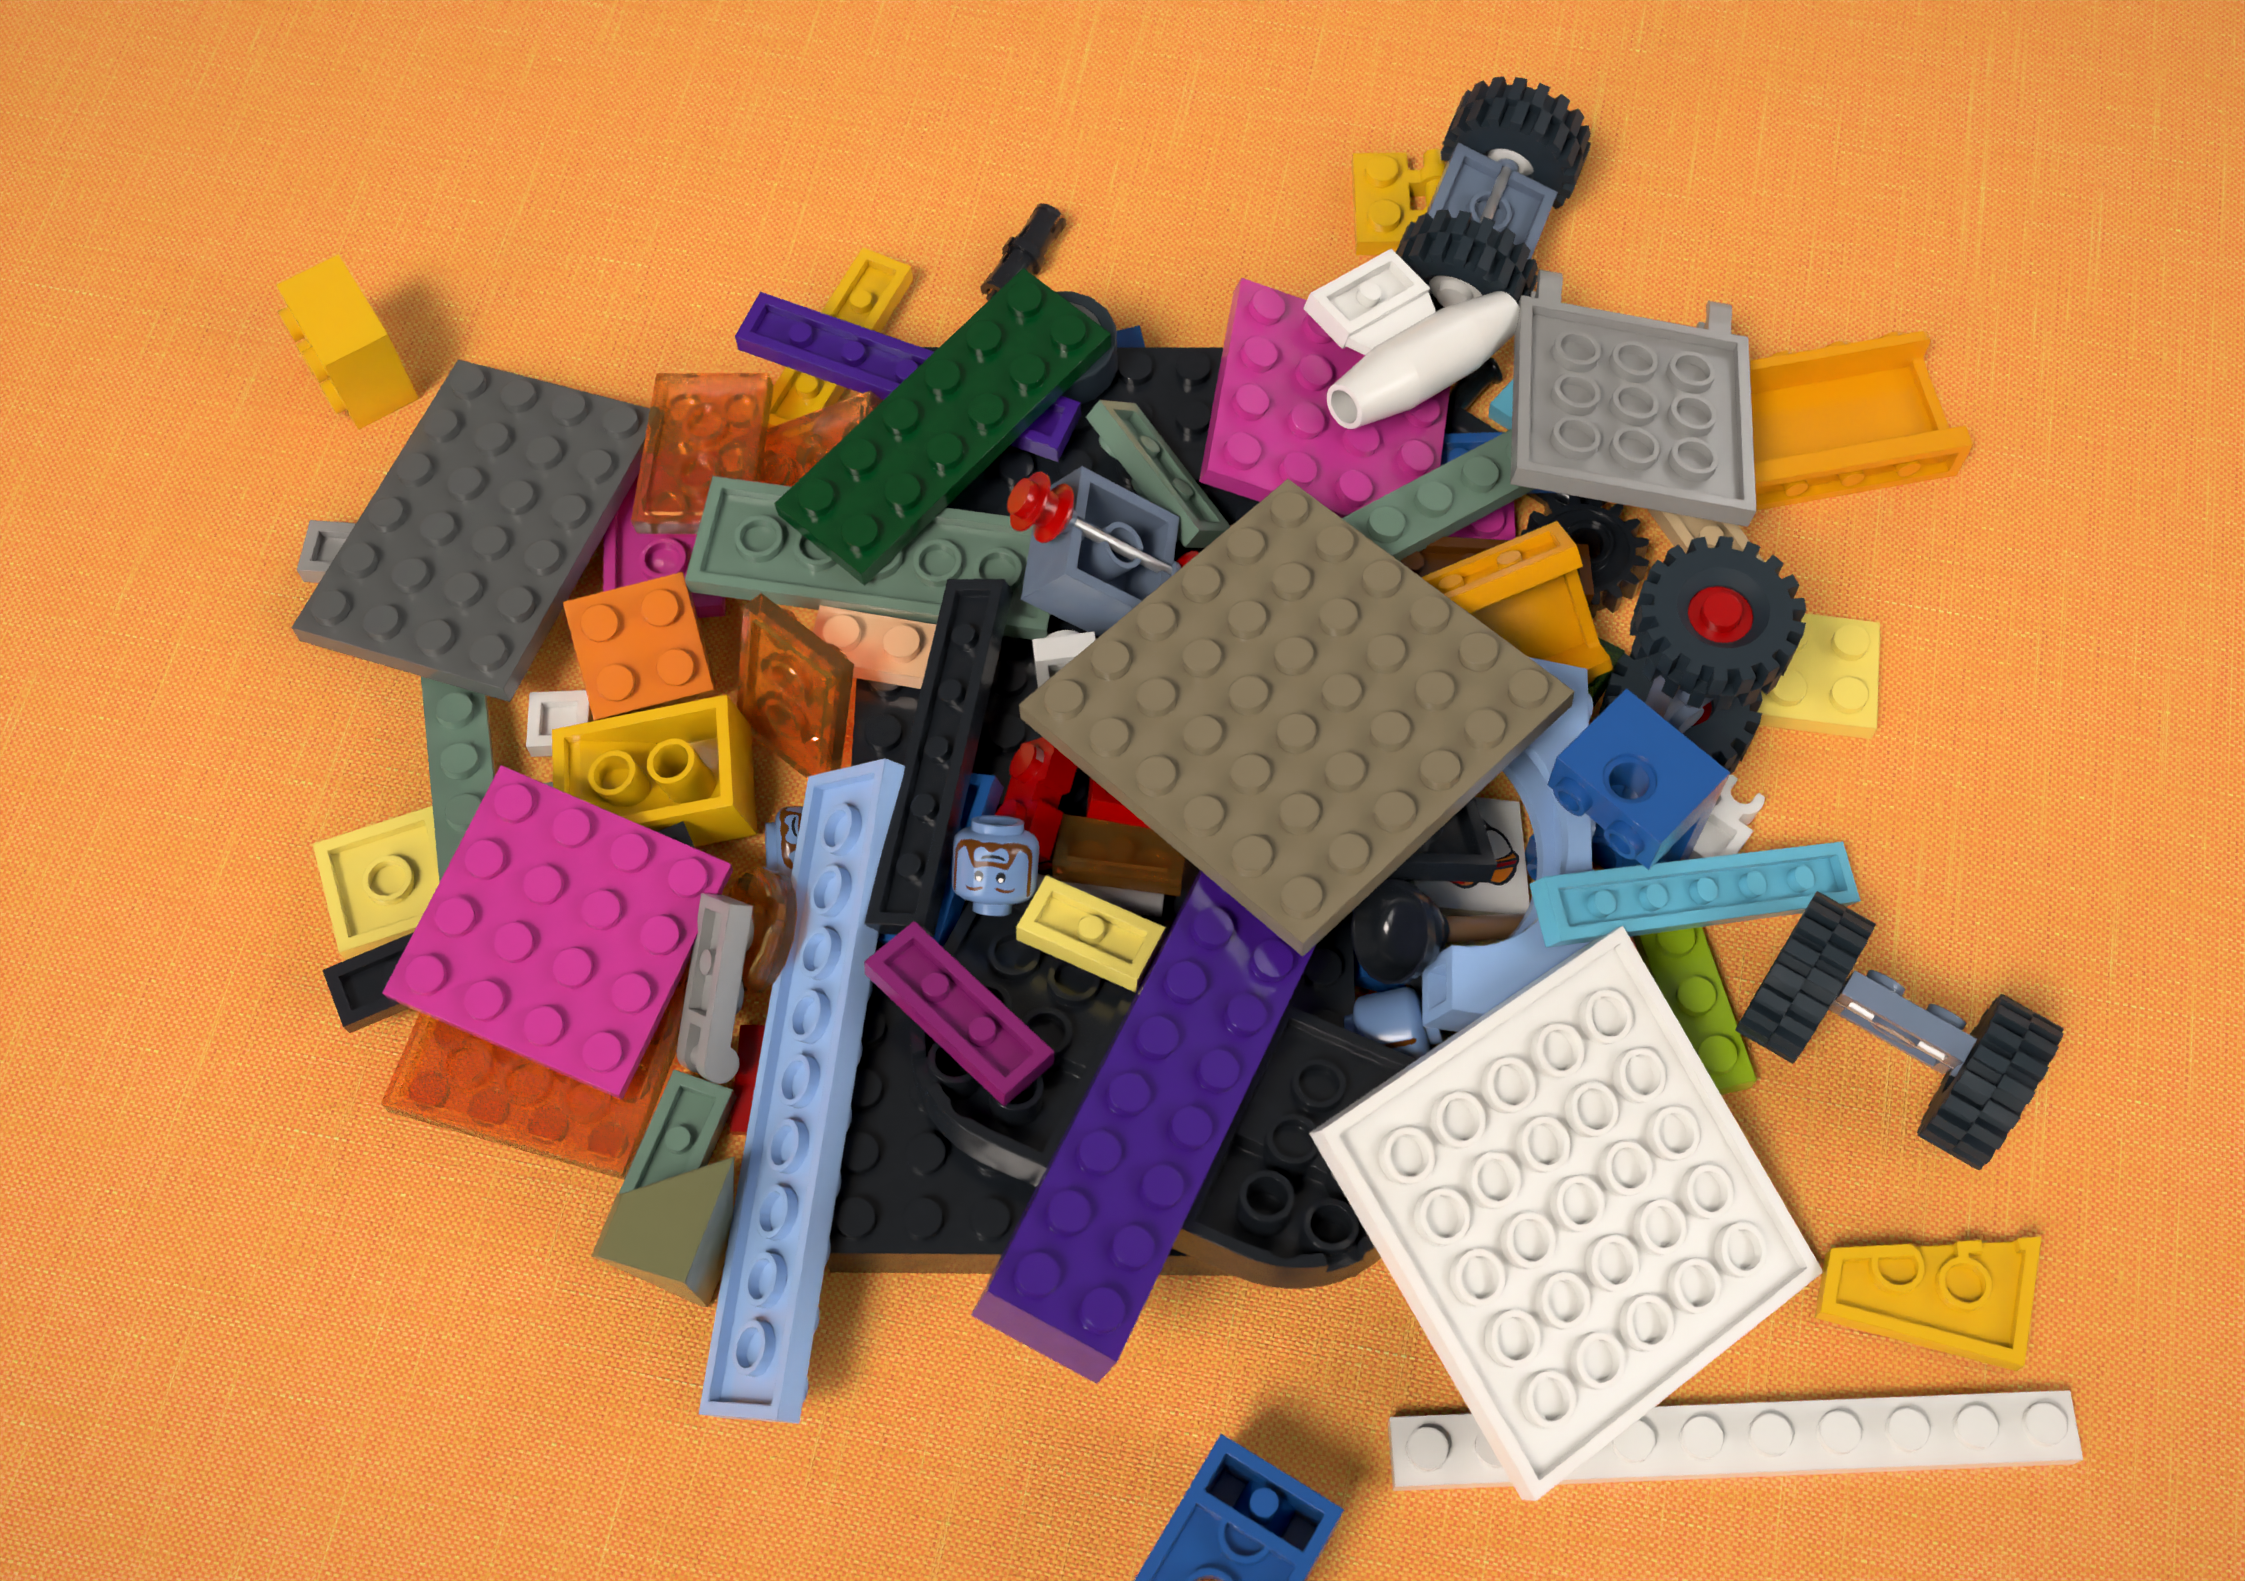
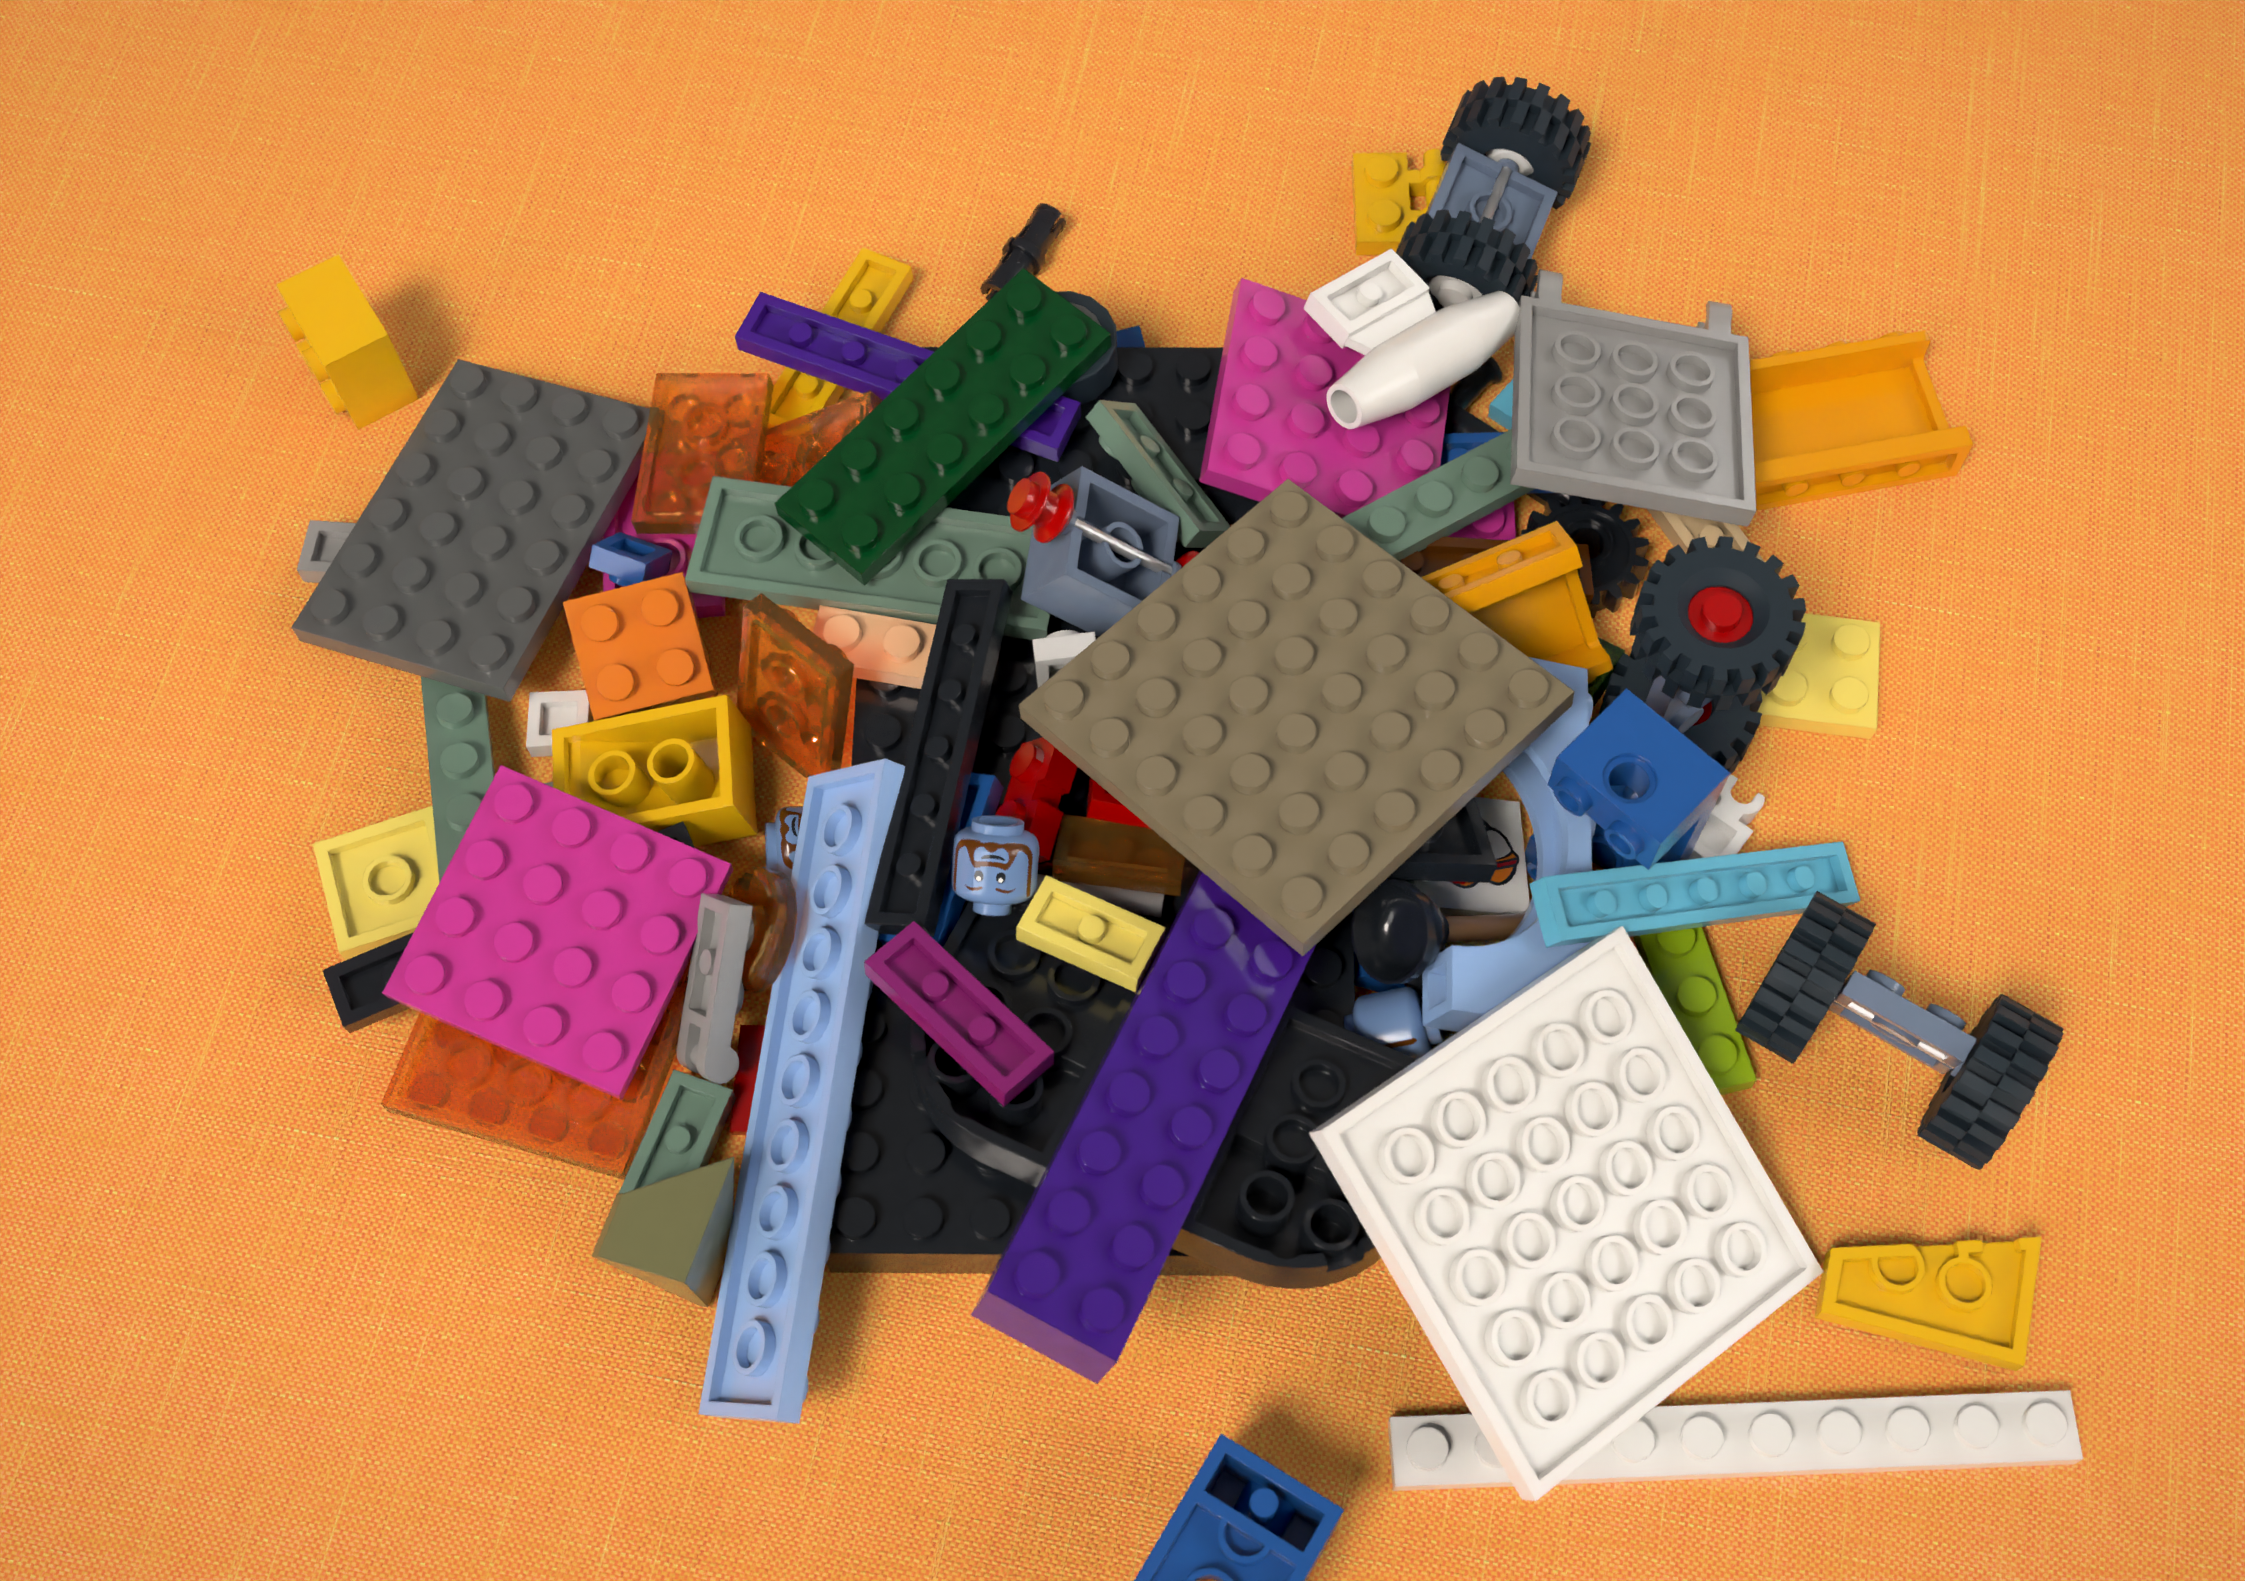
(629, 559): none -> blue plate

